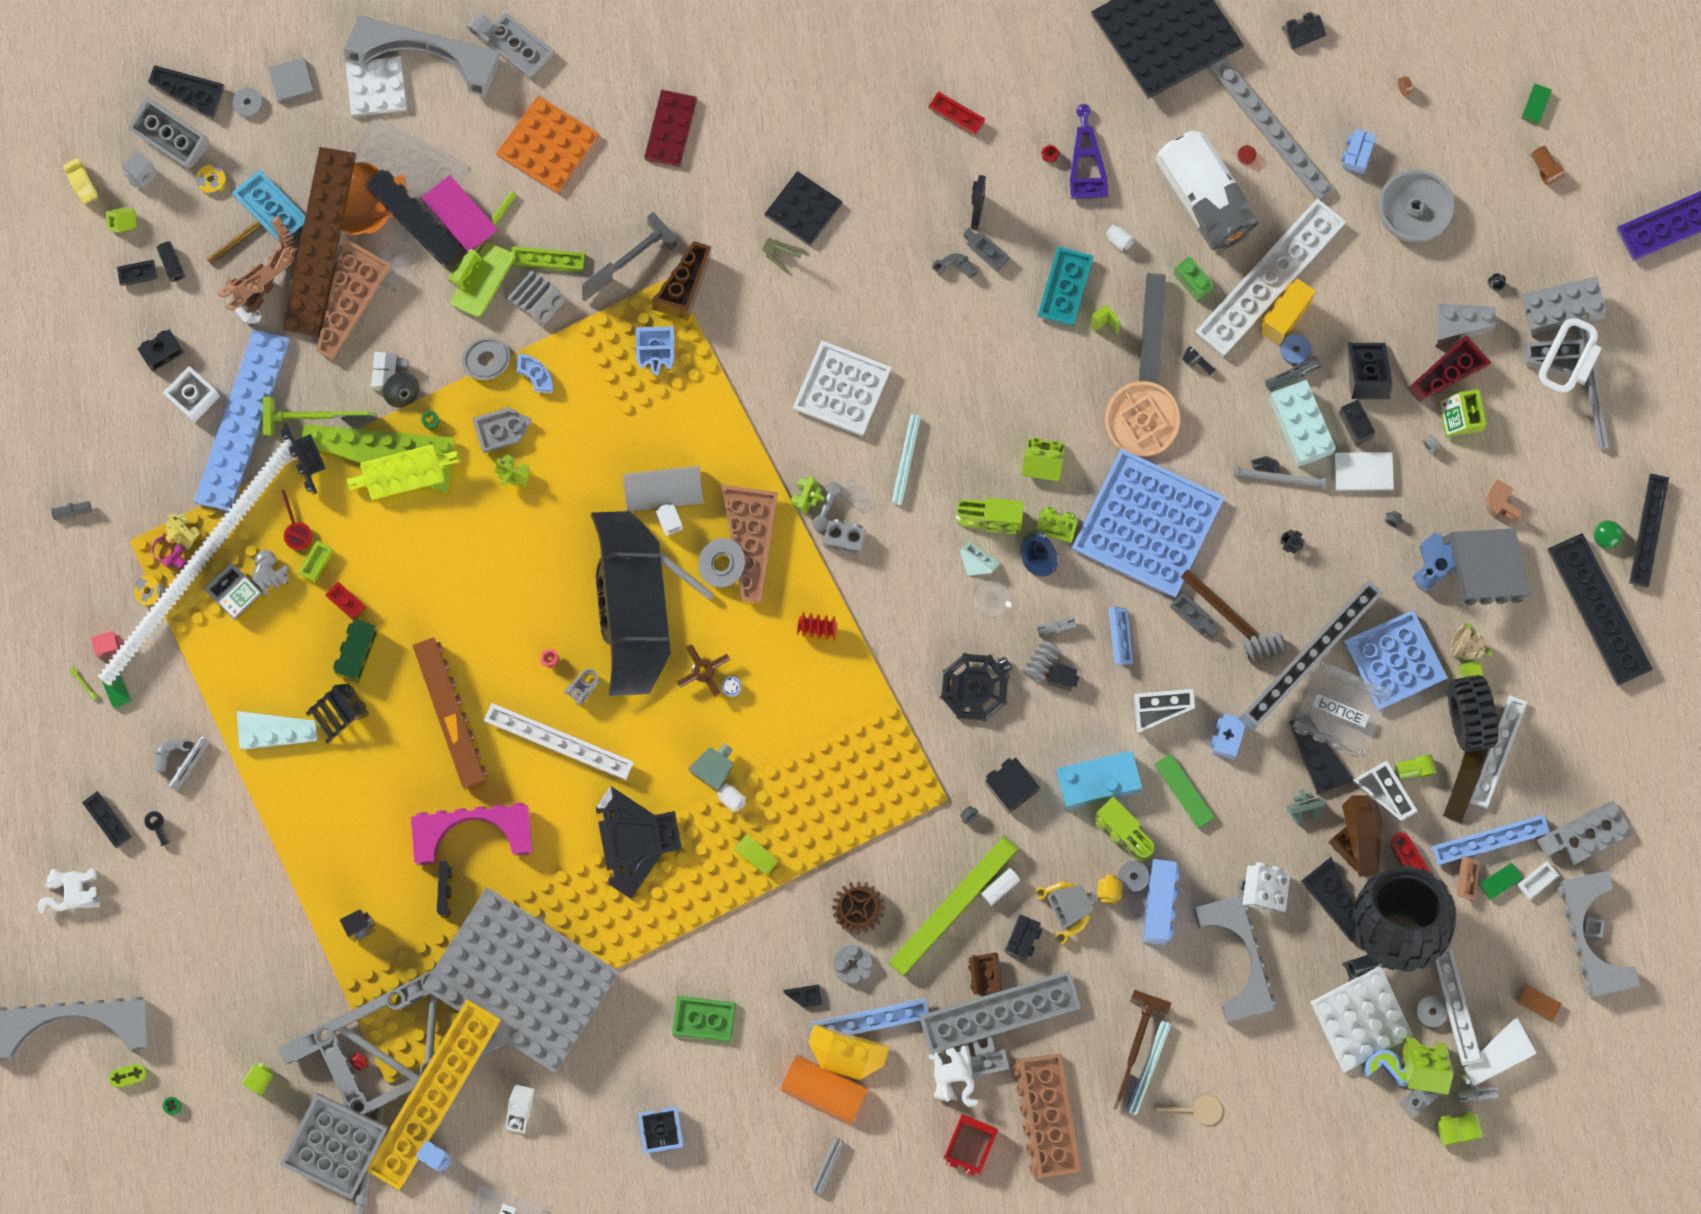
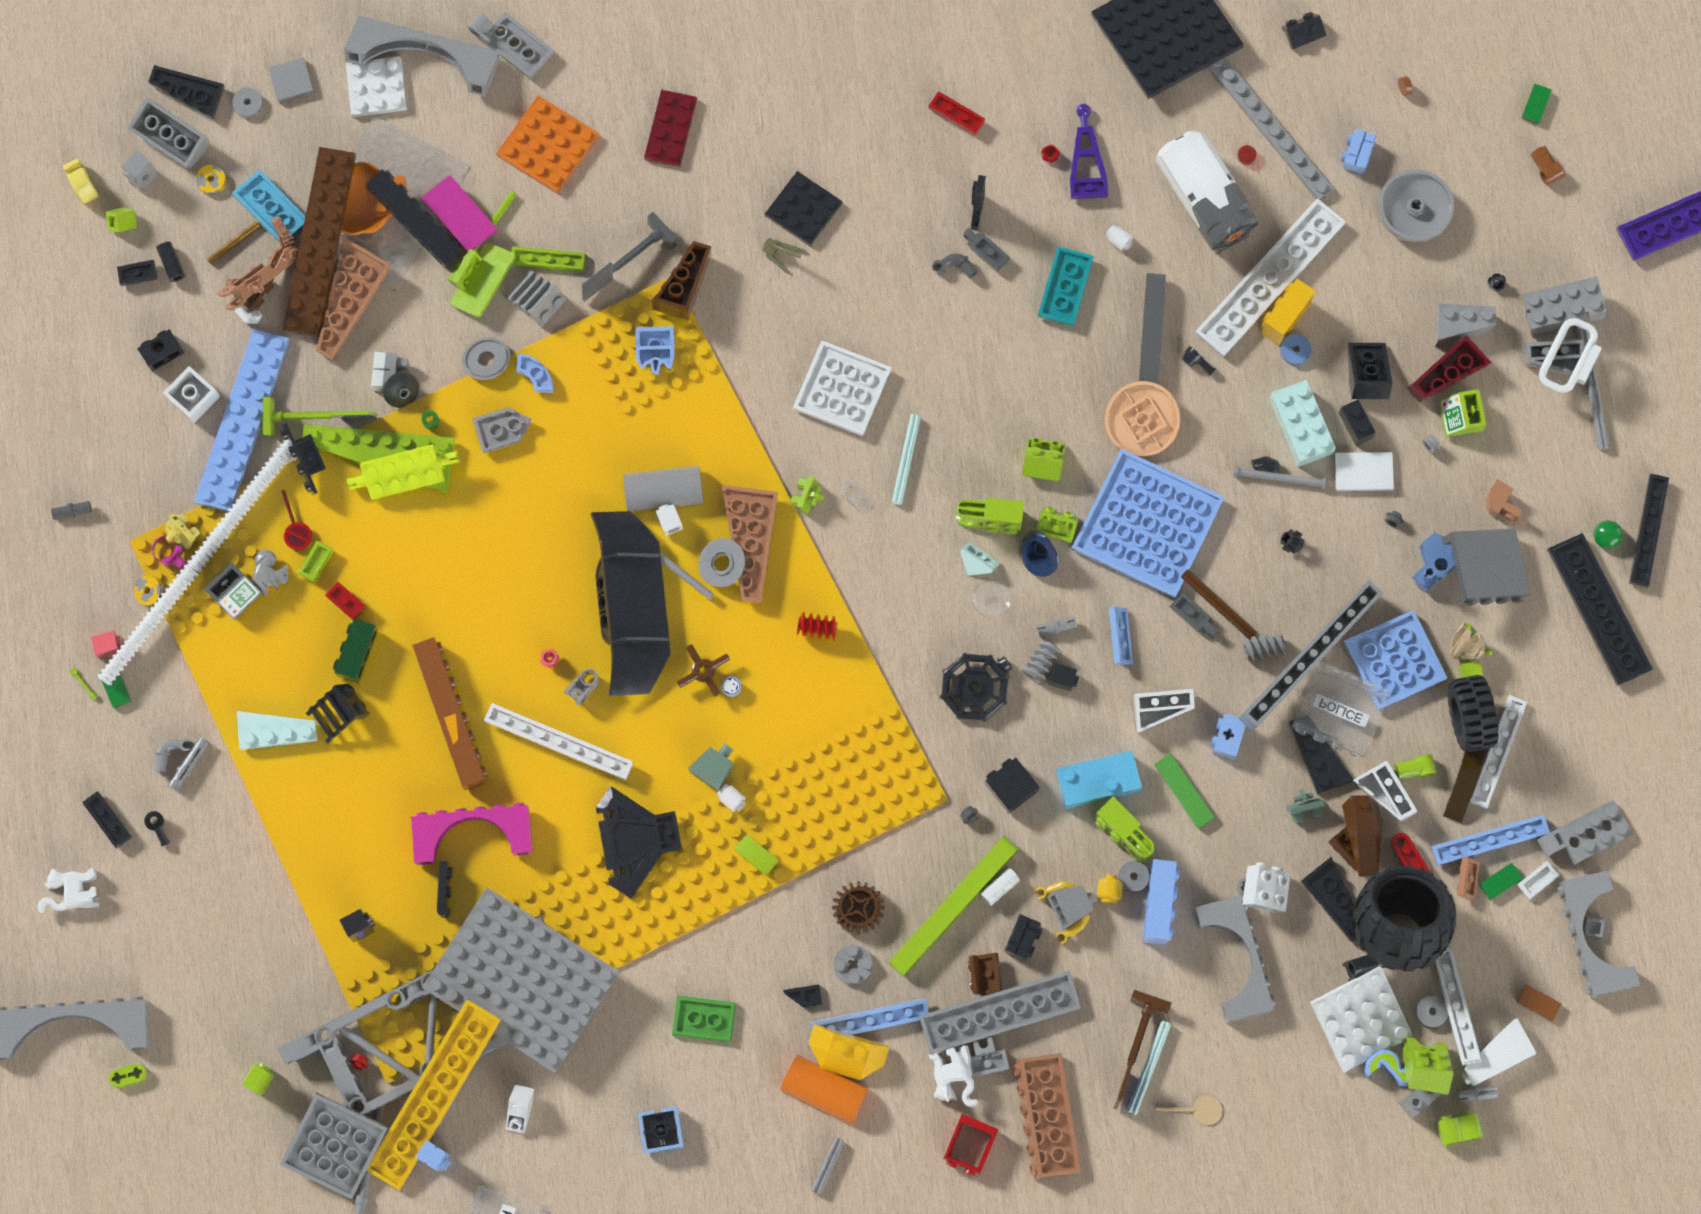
(177, 1103): green bush -> none
(510, 473): lime hips -> none
(833, 490): light grey bar -> none
(843, 543): light grey brick -> none
(1105, 316): lime panel -> none
(1193, 279): bright green brick -> none
(1299, 370): dark grey pin -> none

